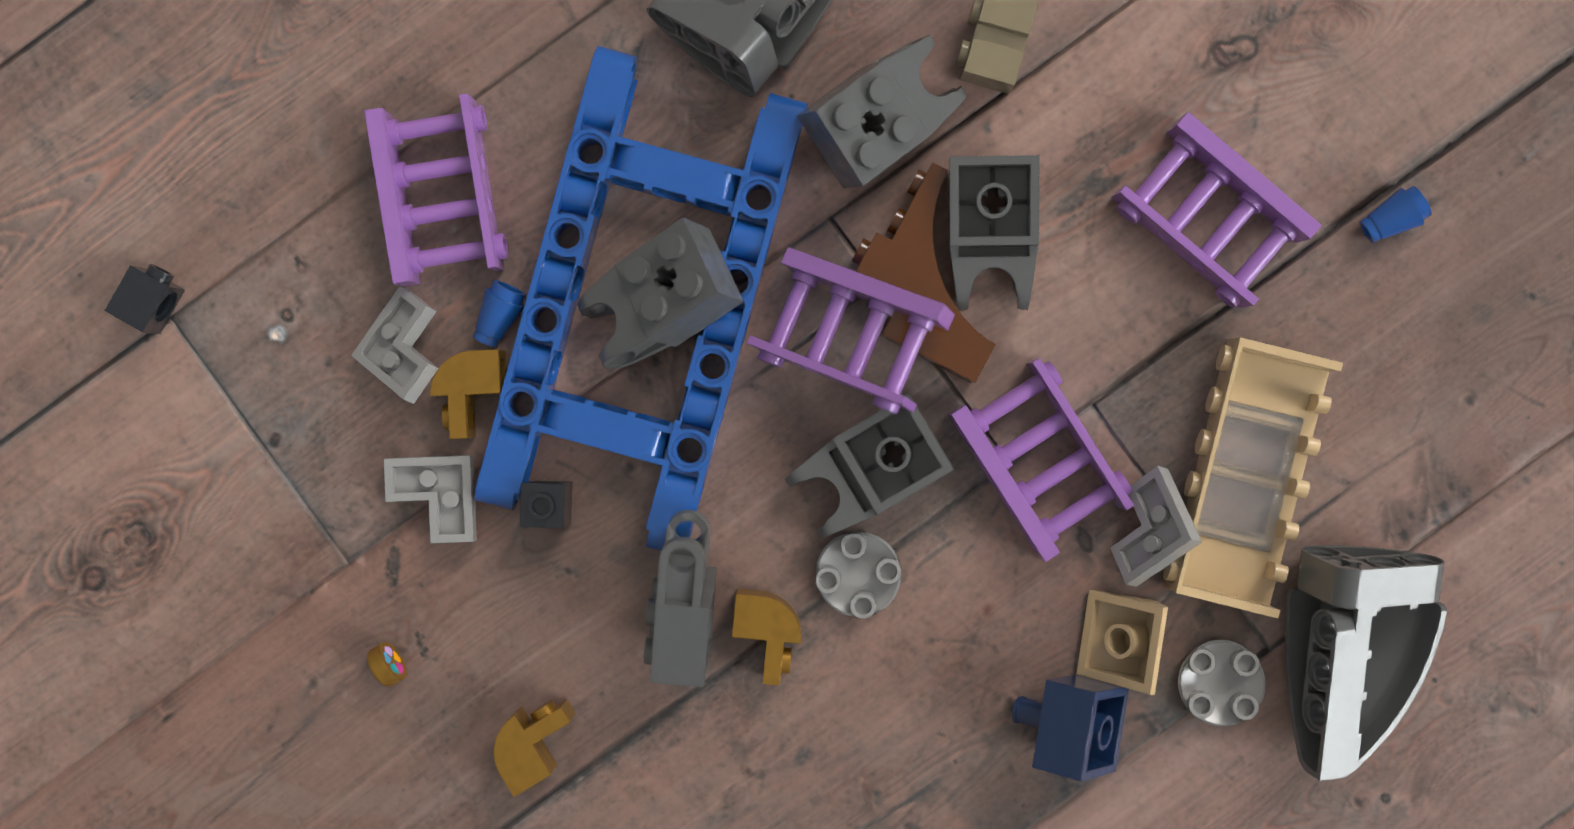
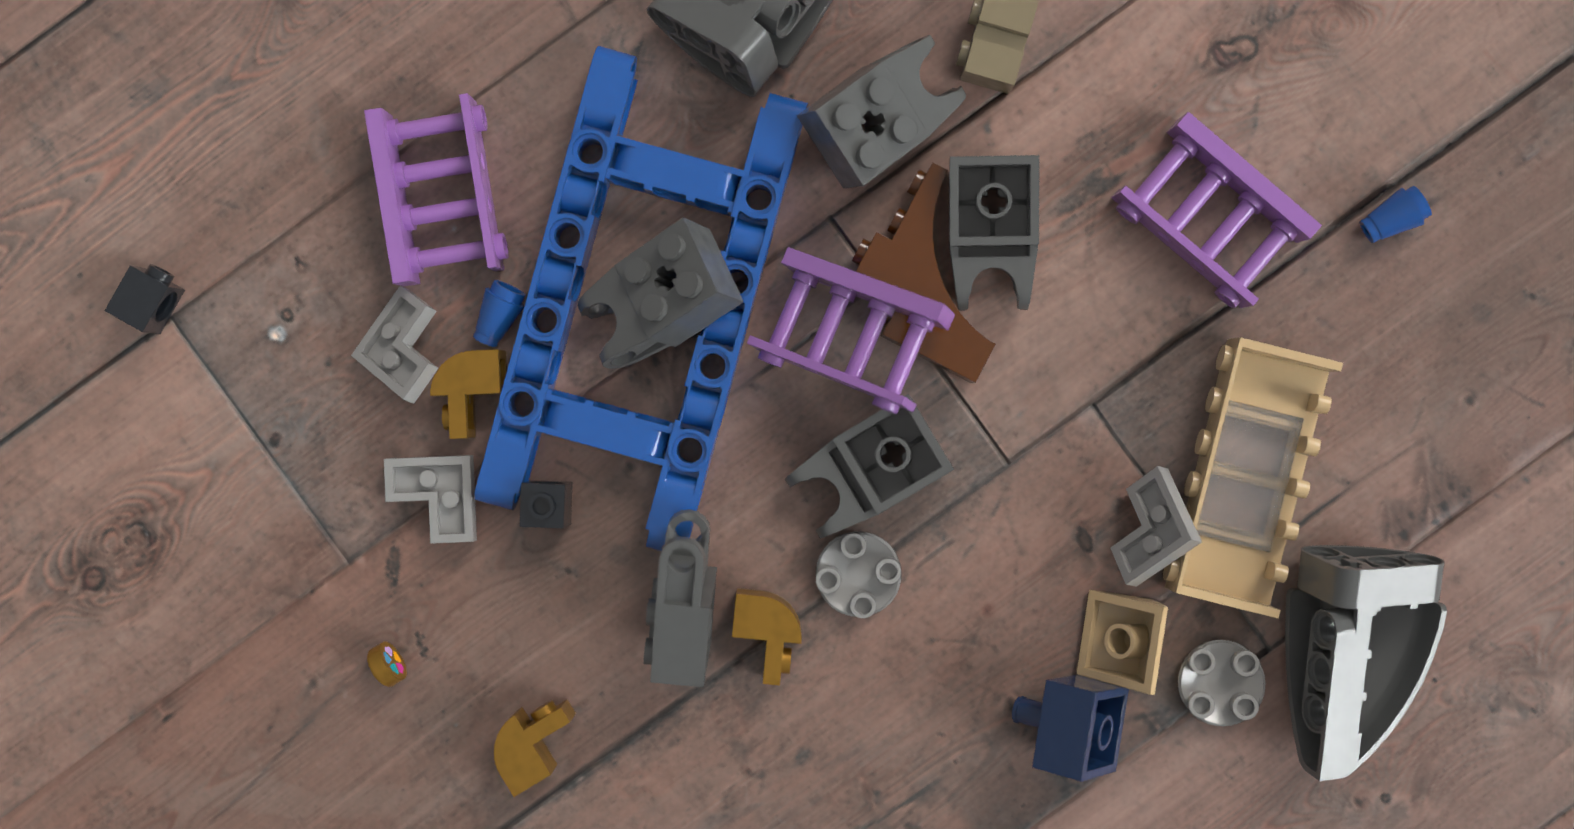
(1020, 496): medium lavender fence -> none

